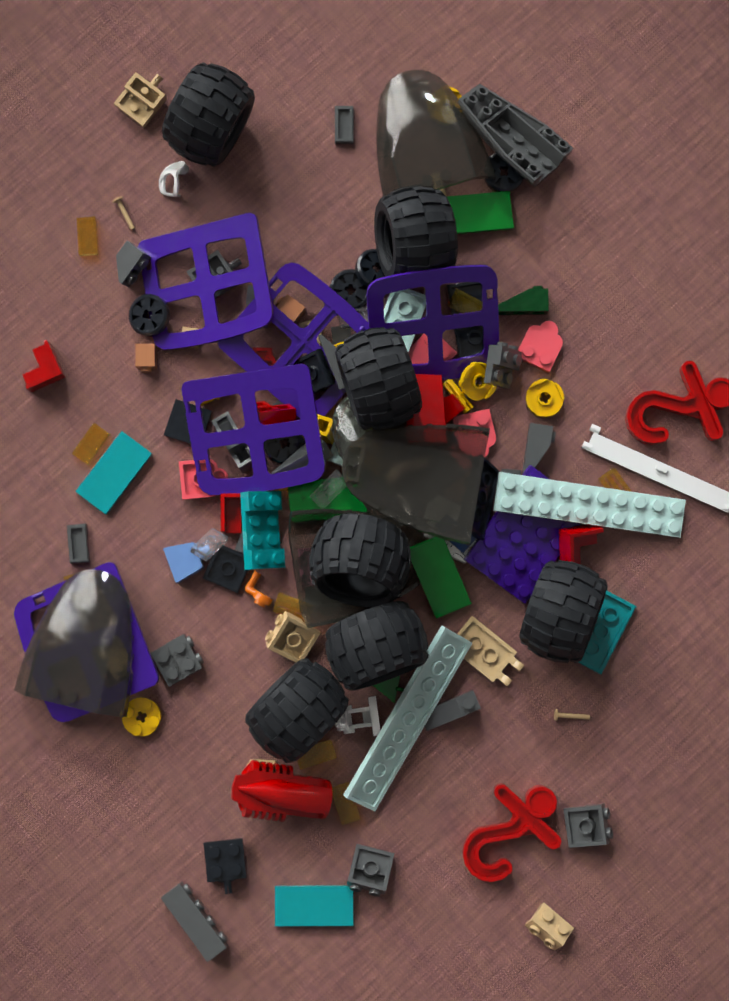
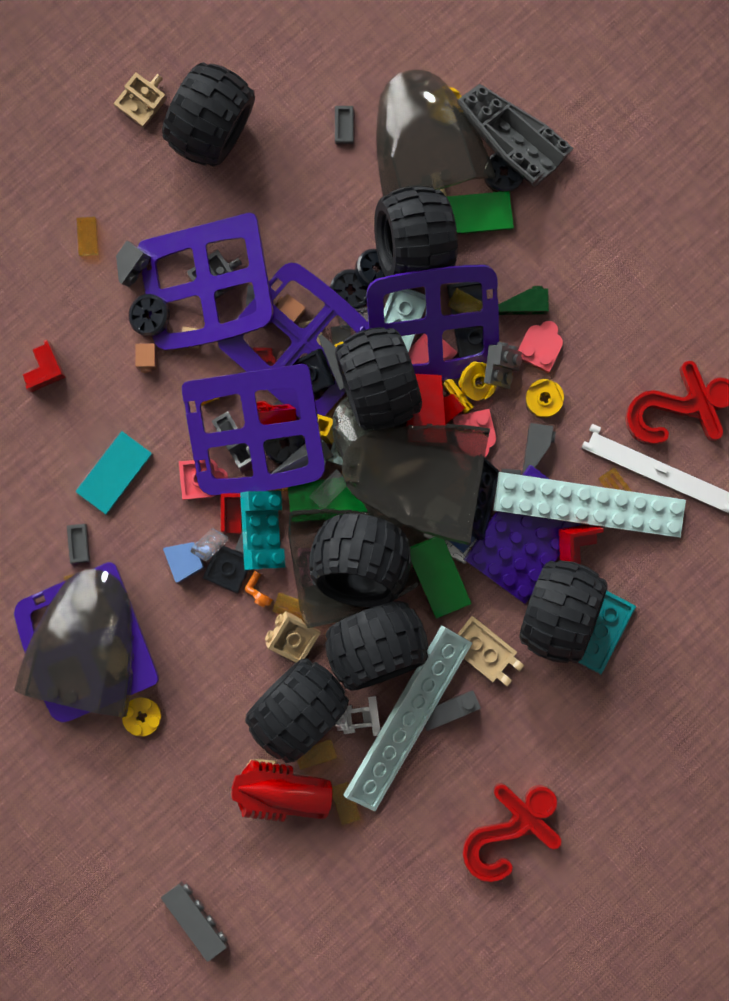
(90, 443): clear yellow tile -> none
(124, 212): tan pin -> none
(174, 169): white piece -> none
(177, 424): black tile -> none
(177, 659): dark grey plate -> none
(225, 861): black plate -> none
(313, 905): teal tile -> none
(370, 870): dark grey plate -> none
(389, 688): green piece -> none
(549, 927): tan bracket -> none
(568, 715): tan pin -> none
(588, 825): dark grey plate -> none

